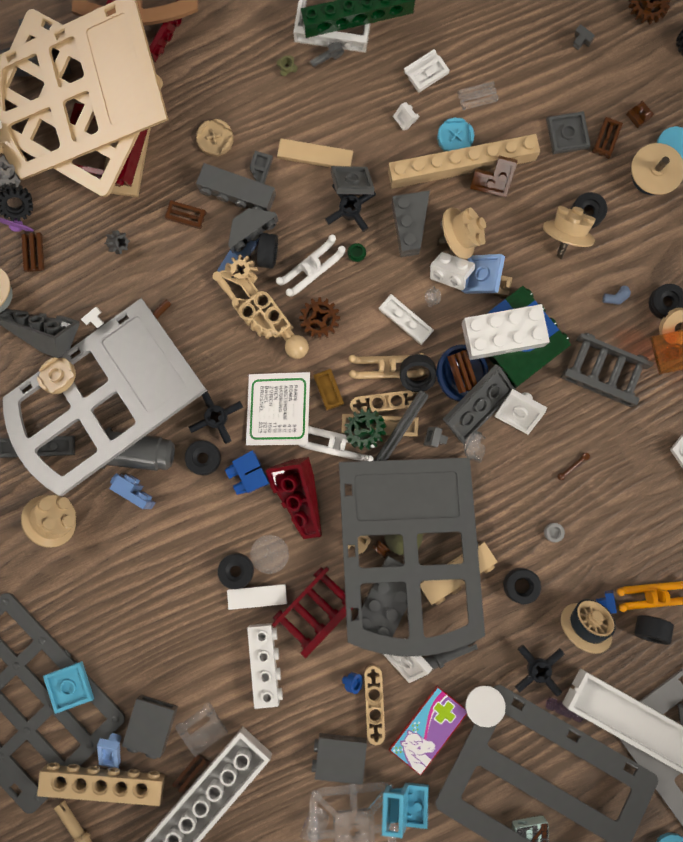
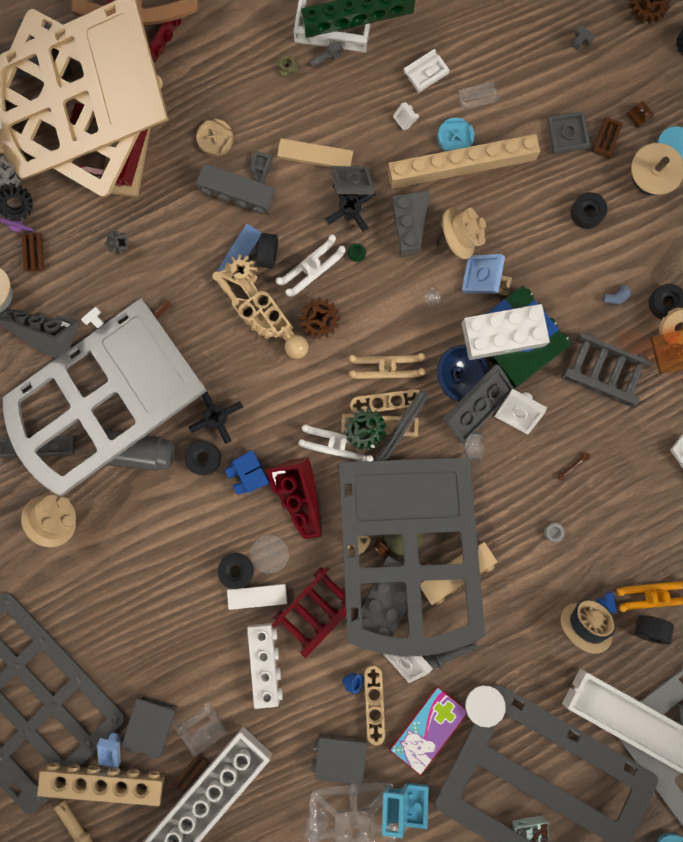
(56, 375): tan tile -> none
(68, 687): medium azure tile -> none
(130, 489): medium blue plate -> none
(200, 219): reddish brown tile -> none
(249, 227): dark grey slope -> none
(278, 409): white sticker -> none
(328, 389): pearl gold tile -> none
(406, 319): white tile -> none
(418, 360): black tyre -> none
(434, 437): dark grey tile -> none
(451, 270): white bracket -> none
(465, 371): reddish brown tile -> none
(497, 182): reddish brown plate -> none
(534, 586): black tyre -> none
(544, 677): black bar -> none
(552, 704): axle -> none
(570, 228): tan piece -> none

